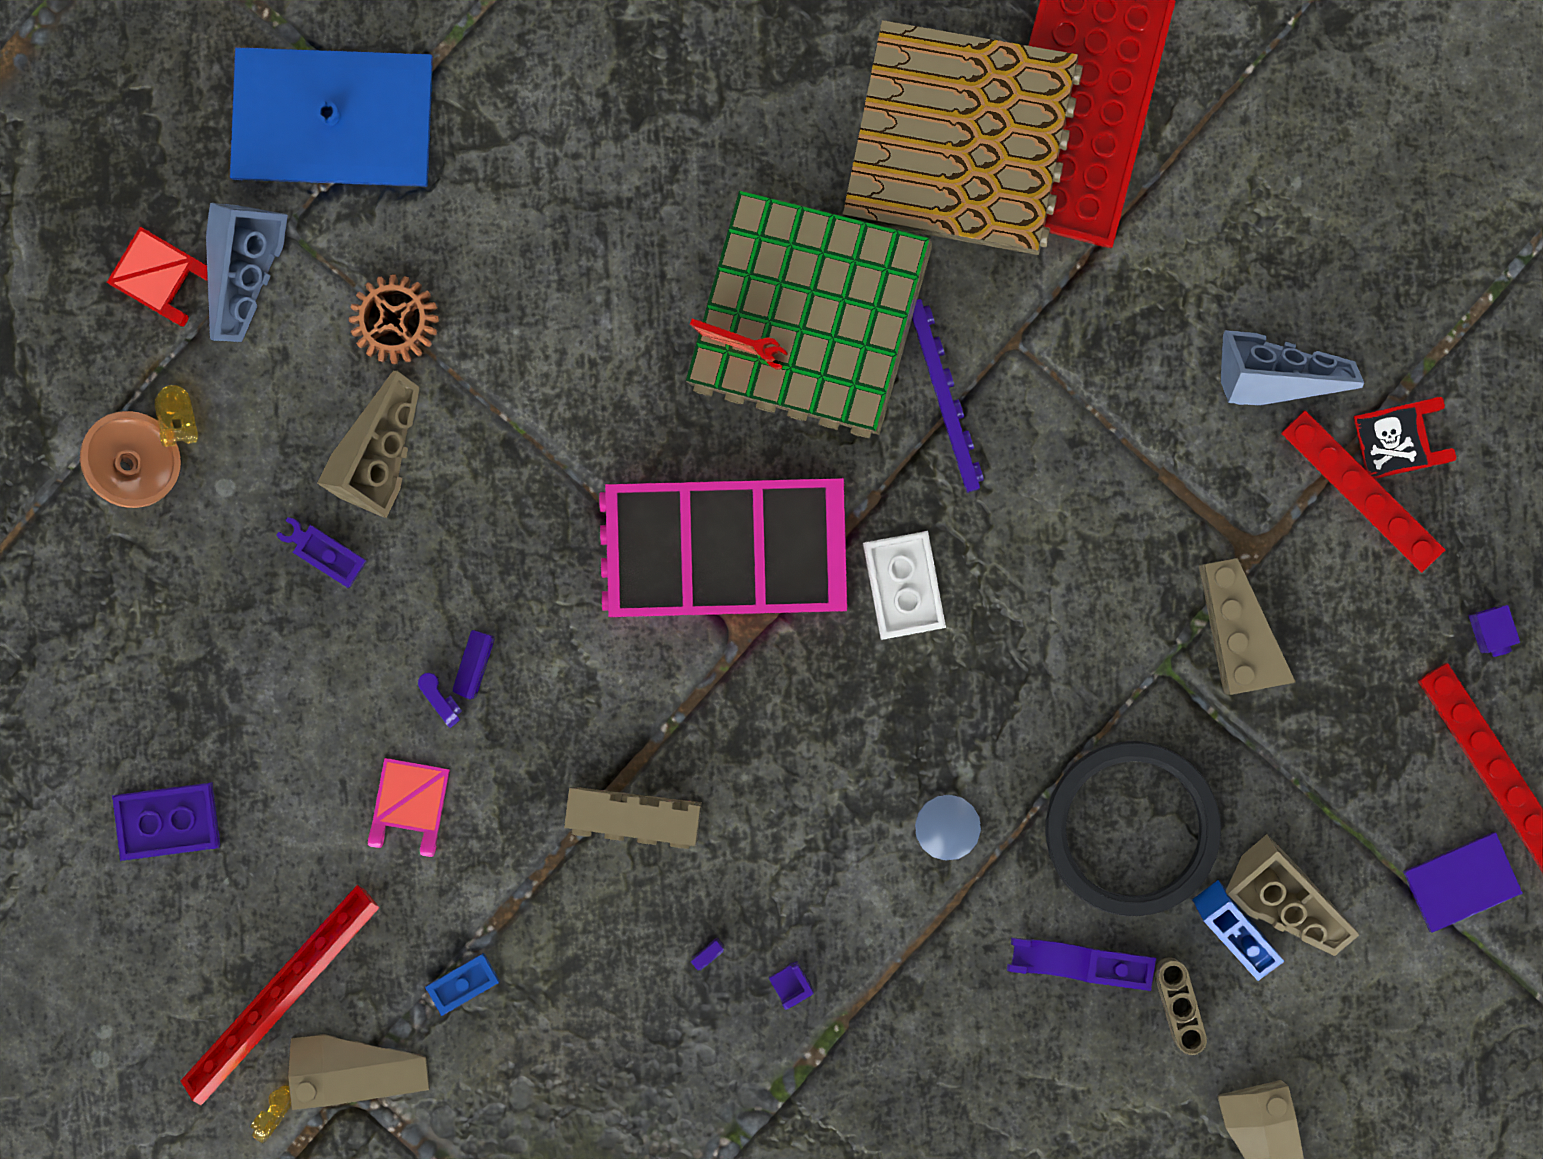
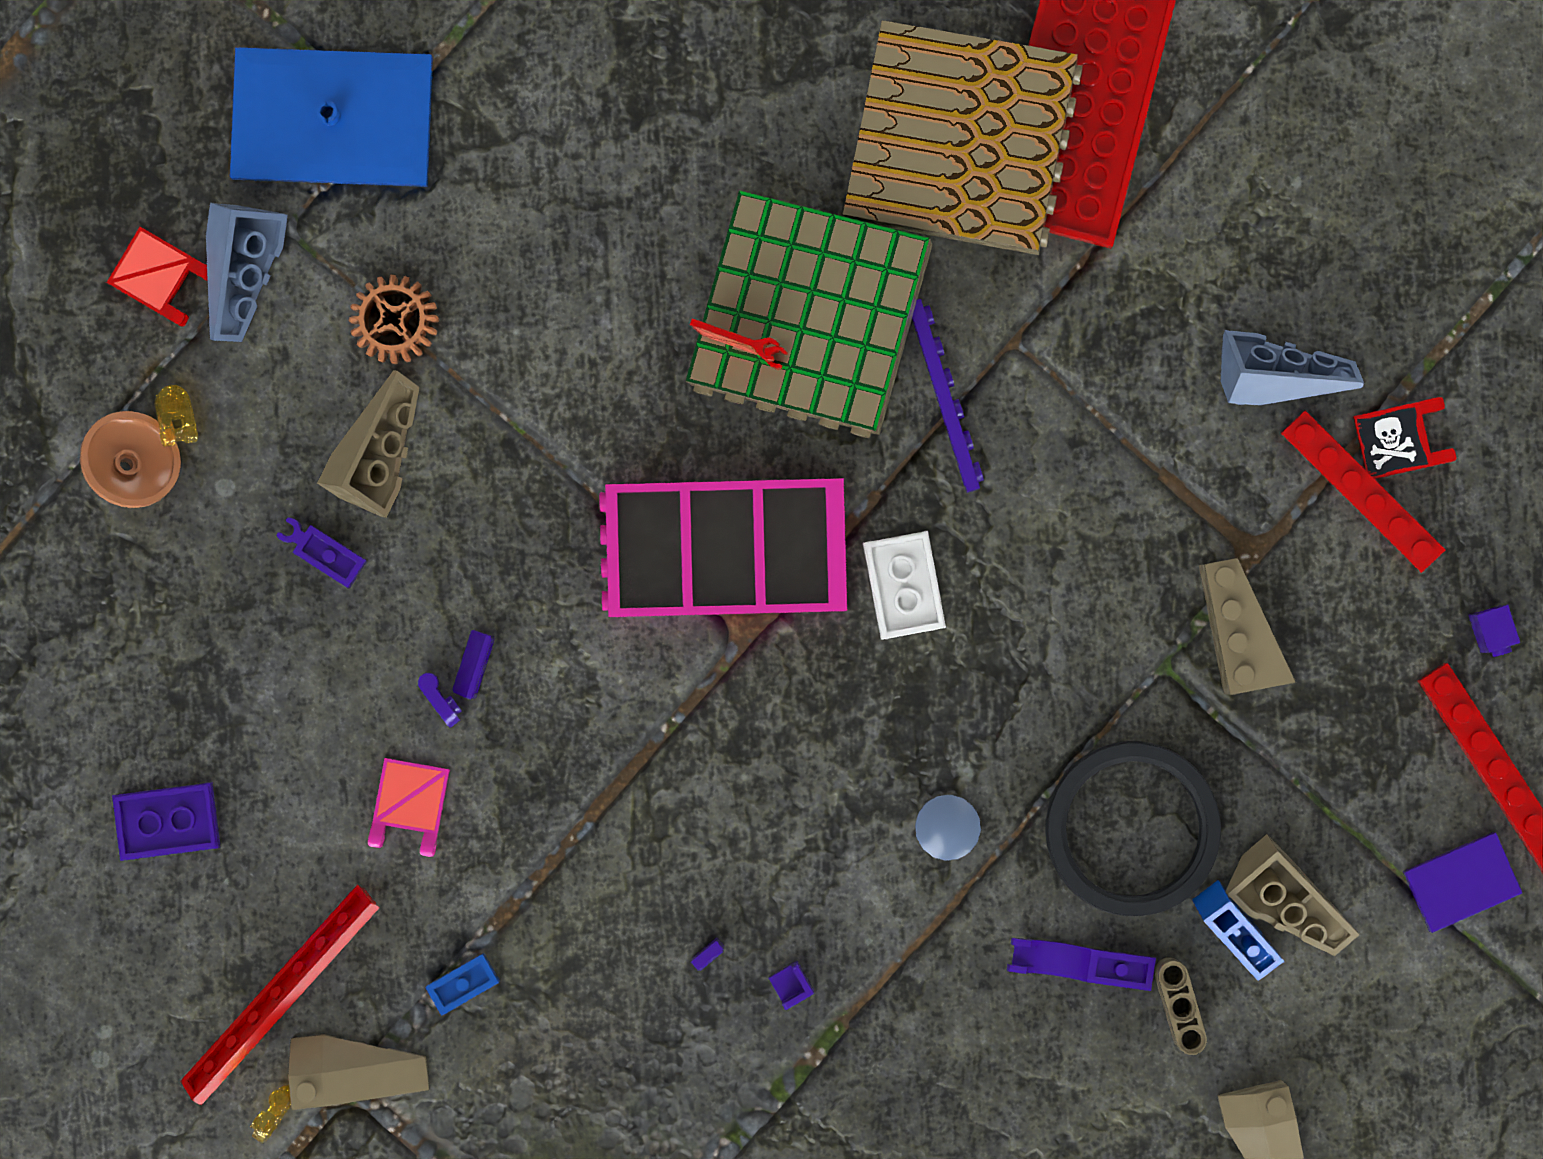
(633, 816): dark tan wedge -> none

